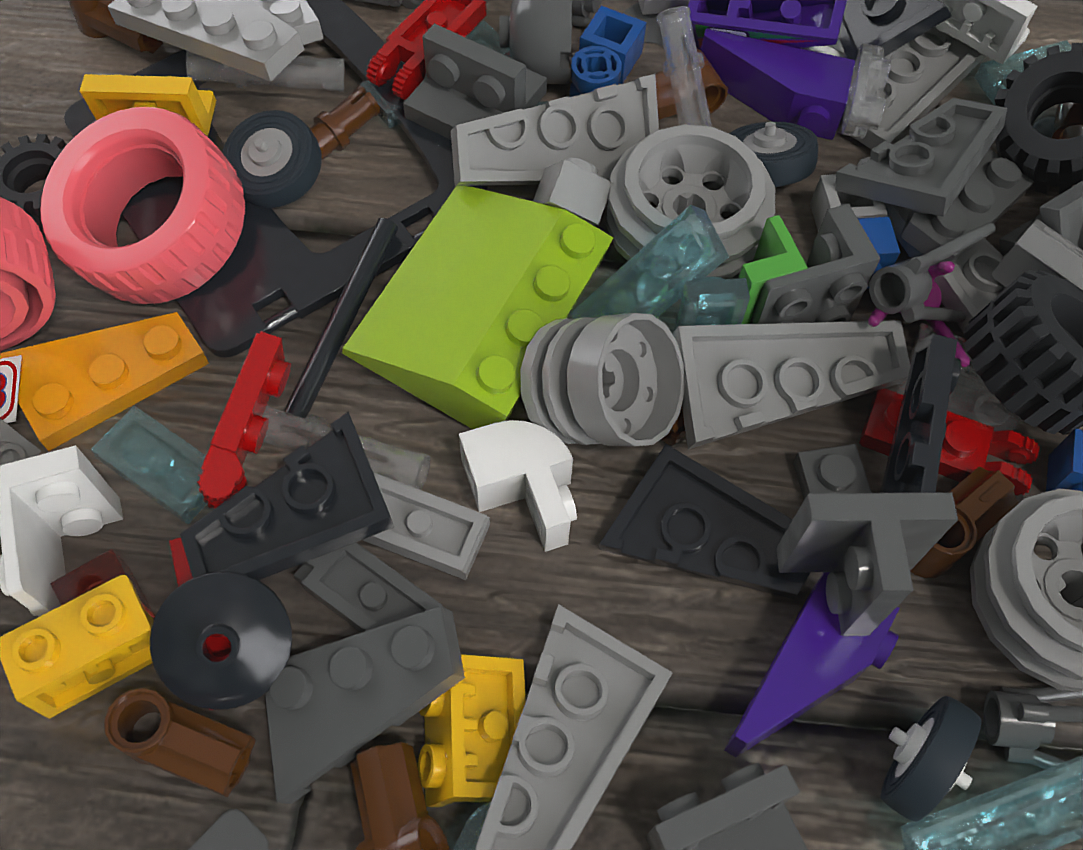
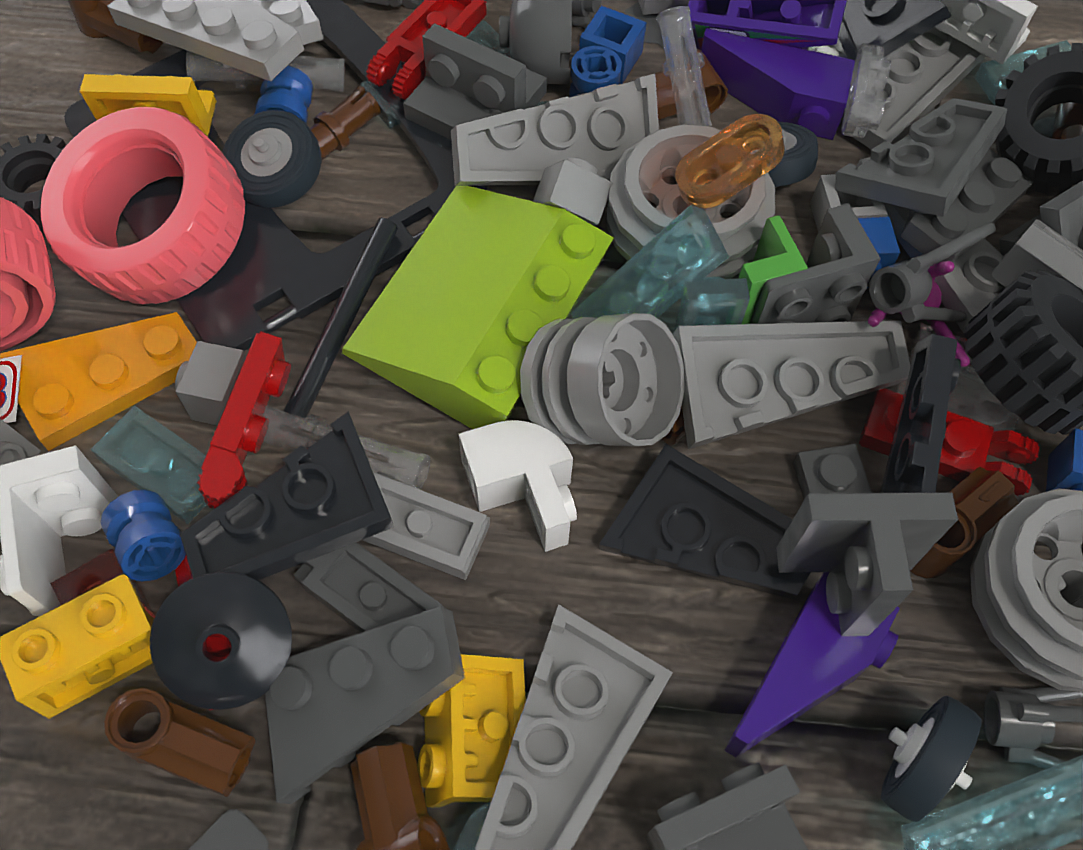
(143, 535): none -> blue wheel
(208, 380): none -> light grey plate
(287, 92): none -> blue wheel
(727, 160): none -> clear orange plate

